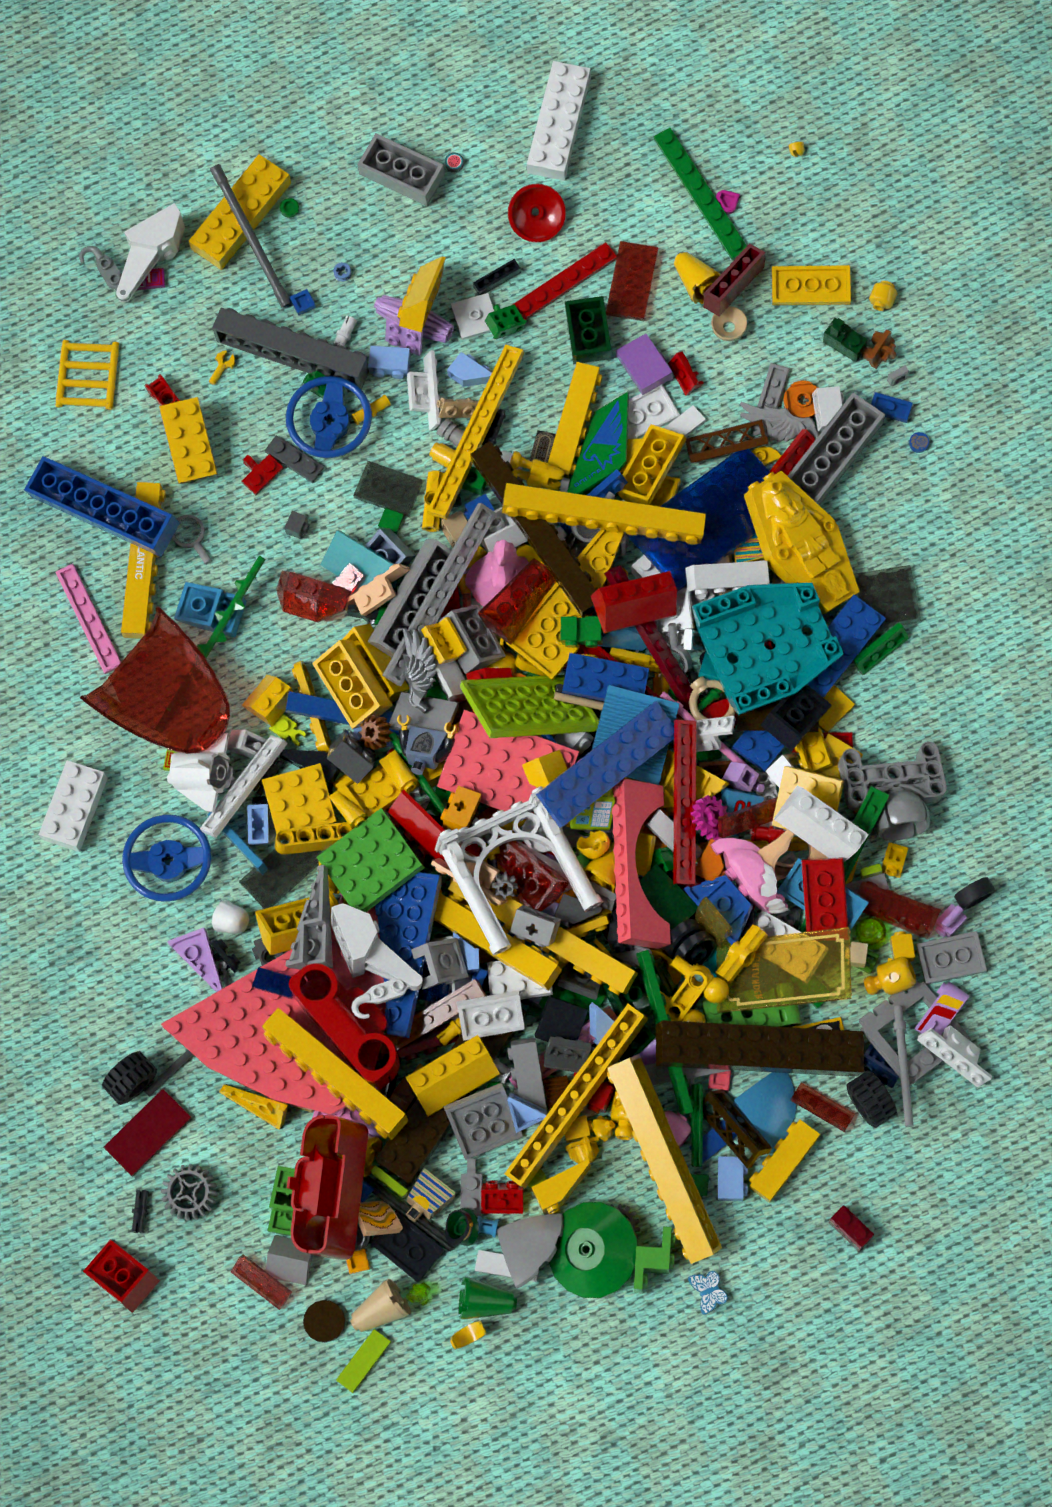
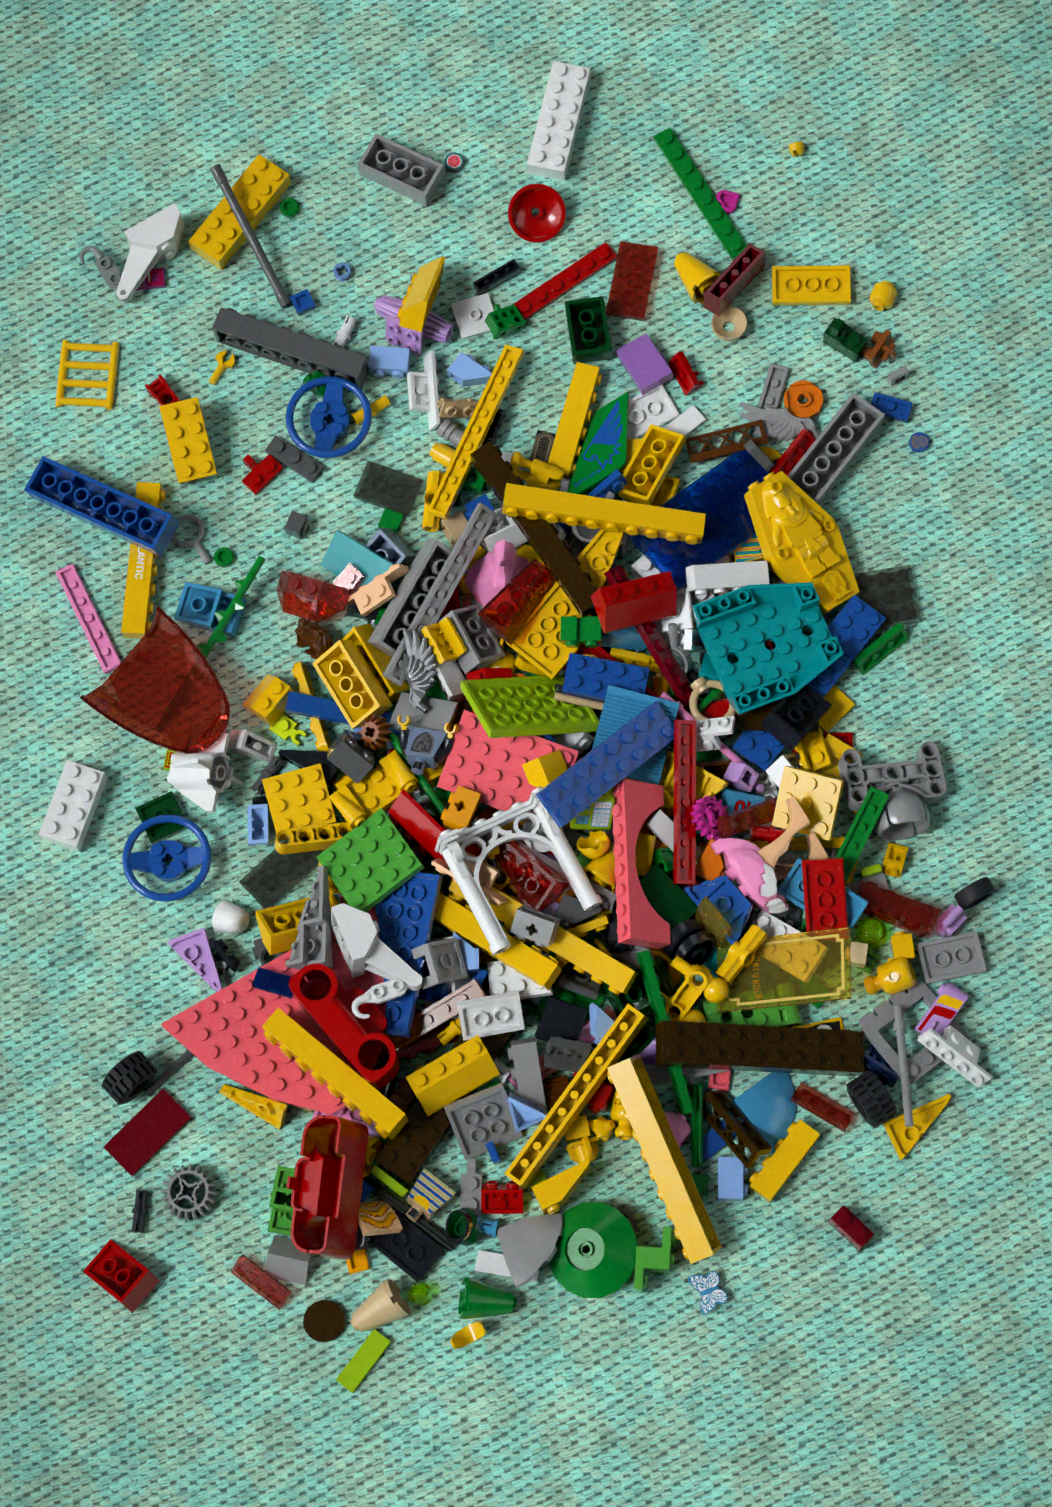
(161, 805): none -> dark green plate
(224, 557): none -> green tile
(243, 786): white tile -> none
(244, 848): dark azure tile -> none
(314, 636): none -> reddish brown hair
(493, 1153): none -> blue tile
(509, 888): light grey gear -> none
(759, 455): none -> dark grey beam
(820, 825): white slope -> none
(826, 404): white slope -> none
(904, 1137): none -> yellow wing

